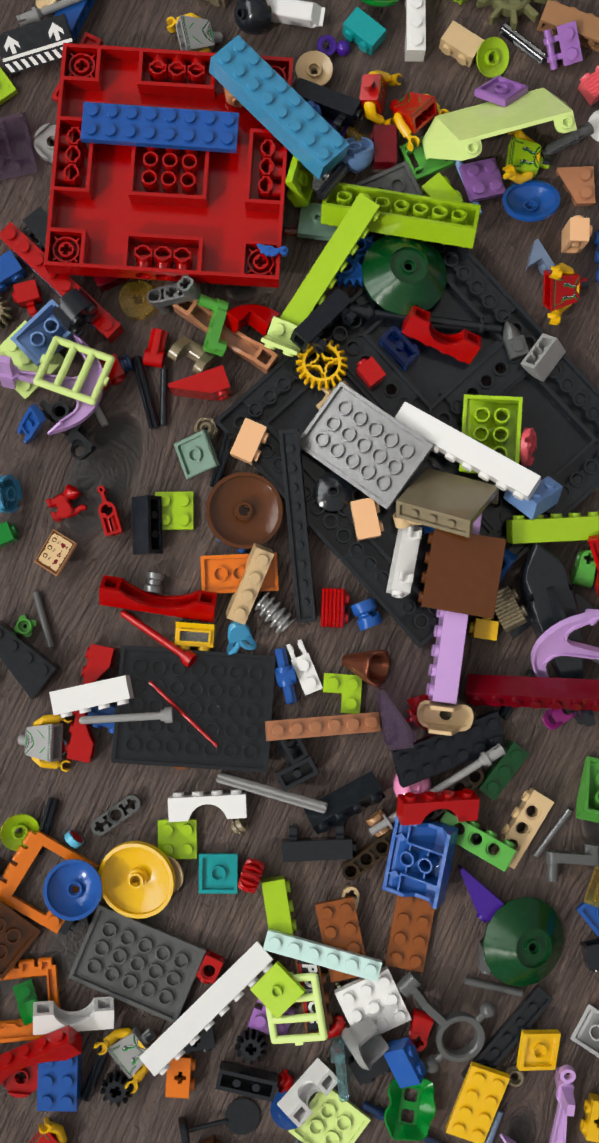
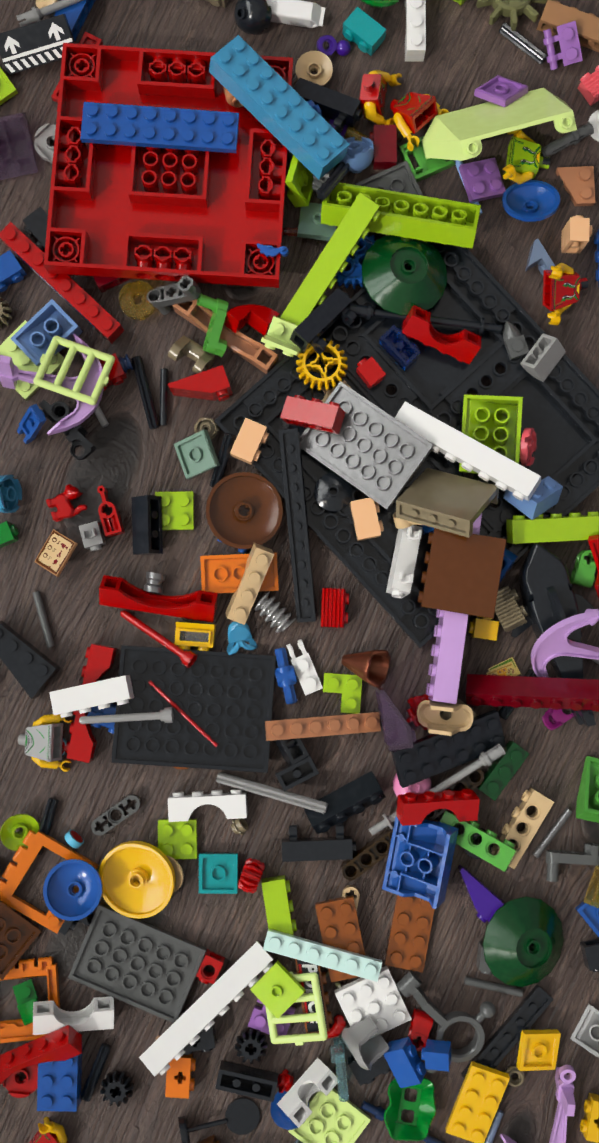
(19, 628): bright green plate -> none
(28, 295): red brick -> none
(75, 310): black brick -> none
(92, 536): none -> light grey brick
(125, 1048): torso -> none
(155, 354): red piece -> none
(194, 33): light grey torso -> none
(313, 414): none -> brick
(366, 614): blue wheel -> none
(376, 818): medium nougat wheel -> none
(437, 1055): none -> blue brick
(440, 187): lime brick -> none
(460, 44): tan brick -> none
(498, 57): lime dish -> none
(505, 668): none -> clear yellow sticker

